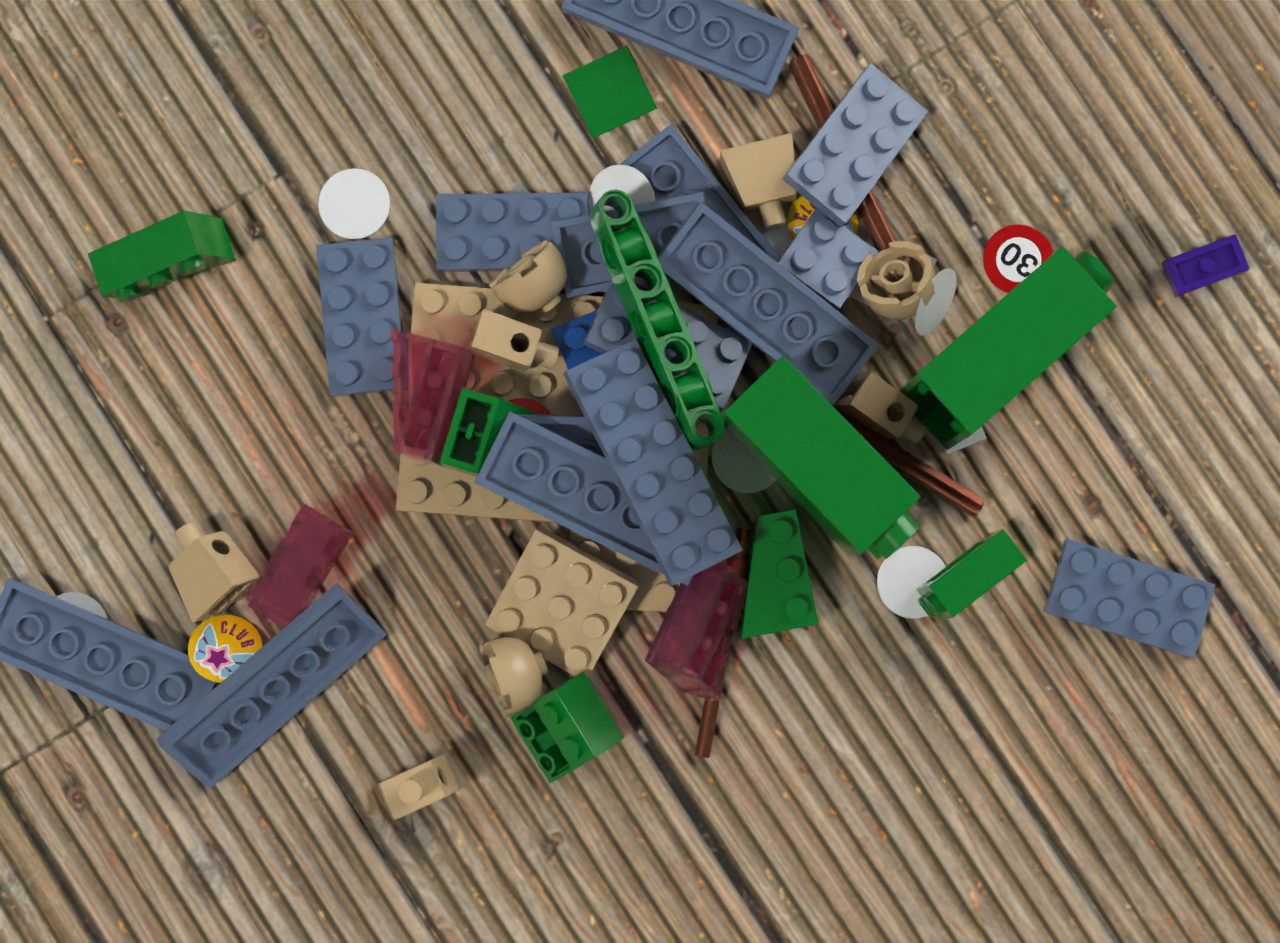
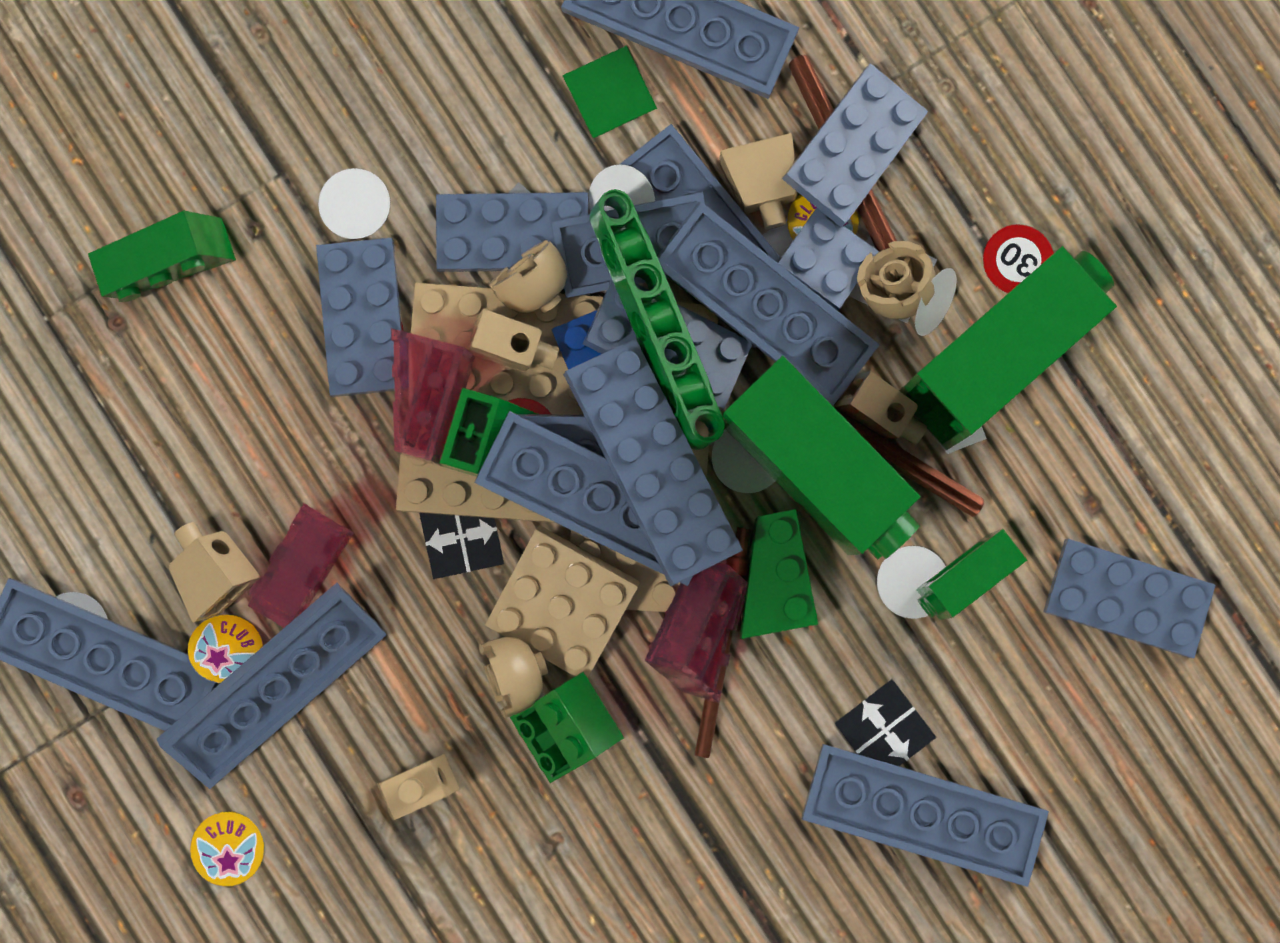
(227, 849): none -> sticker
(460, 543): none -> black sticker
(886, 726): none -> black sticker
(925, 815): none -> sand blue plate
(1205, 265): dark purple plate -> none

